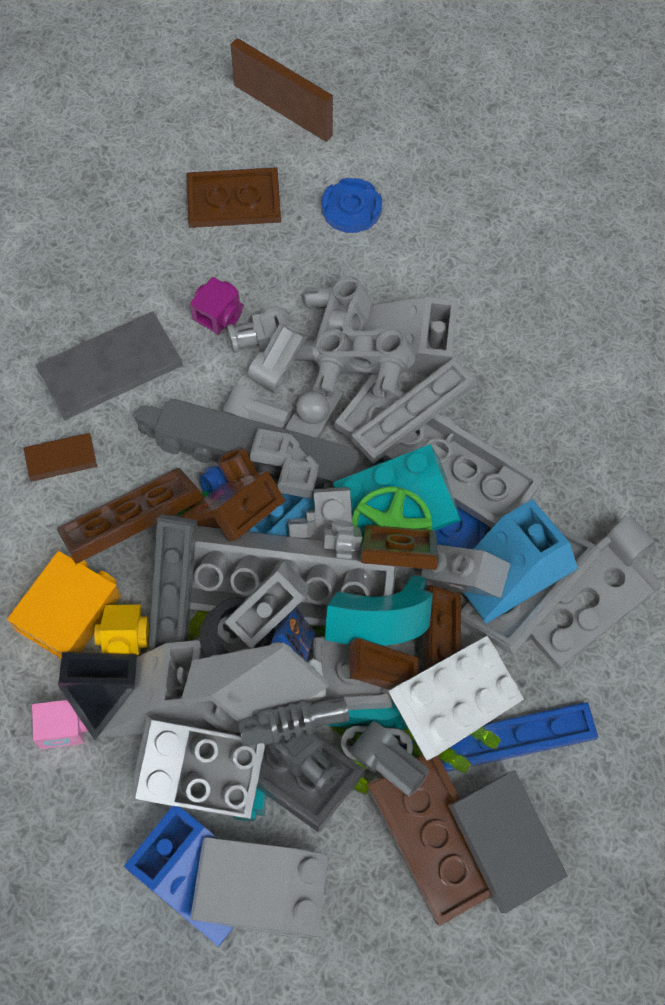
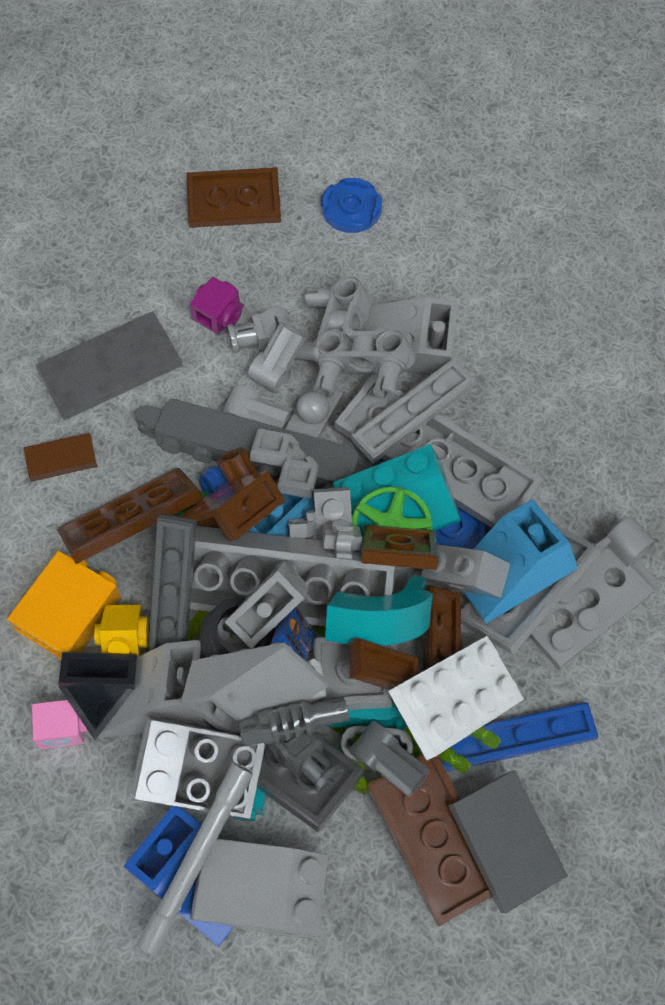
(164, 916): none -> light grey piece
(282, 89): reddish brown tile -> none

